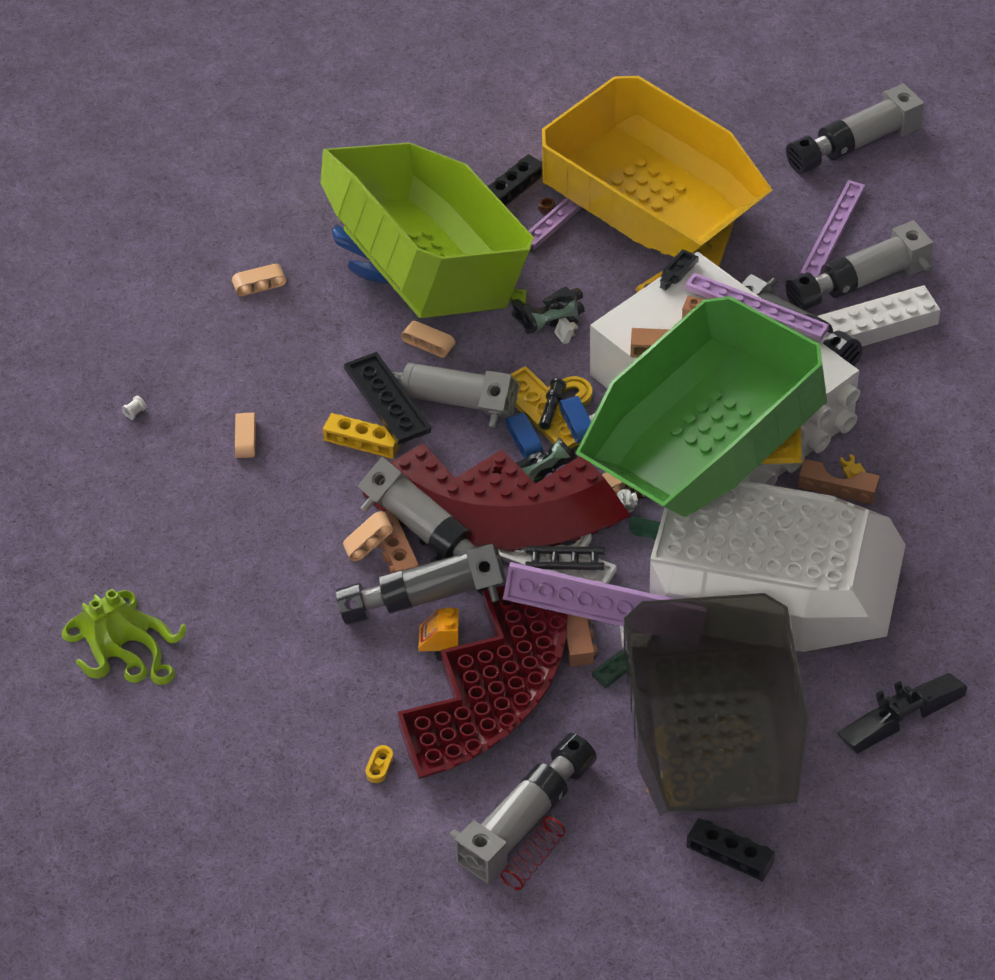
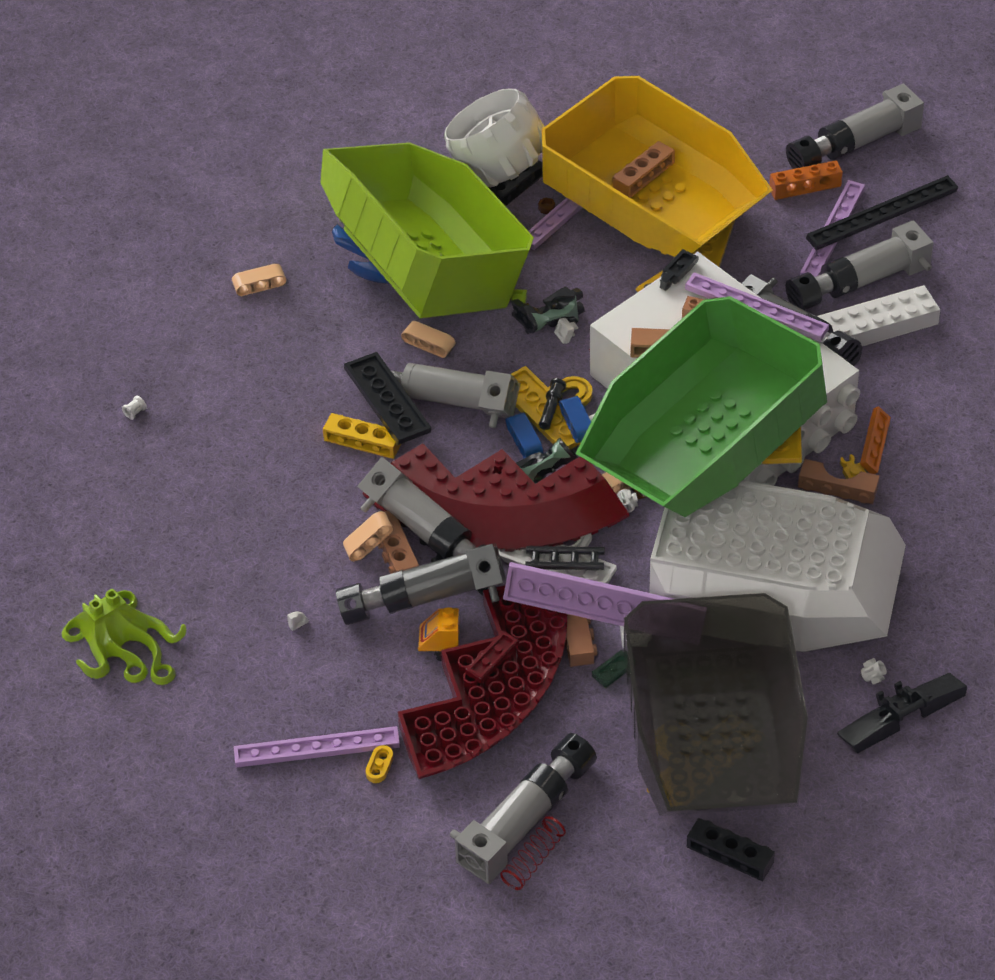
(245, 435): light nougat beam -> none
(296, 620): none -> white tile
(315, 746): none -> lavender plate
(492, 657): none -> dark red tile
(496, 136): none -> white wheel
(643, 527): clear green plate -> none
(644, 169): none -> nougat brick
(805, 180): none -> orange brick
(873, 671): none -> white gear
(875, 440): none -> orange plate
(881, 212): none -> black plate

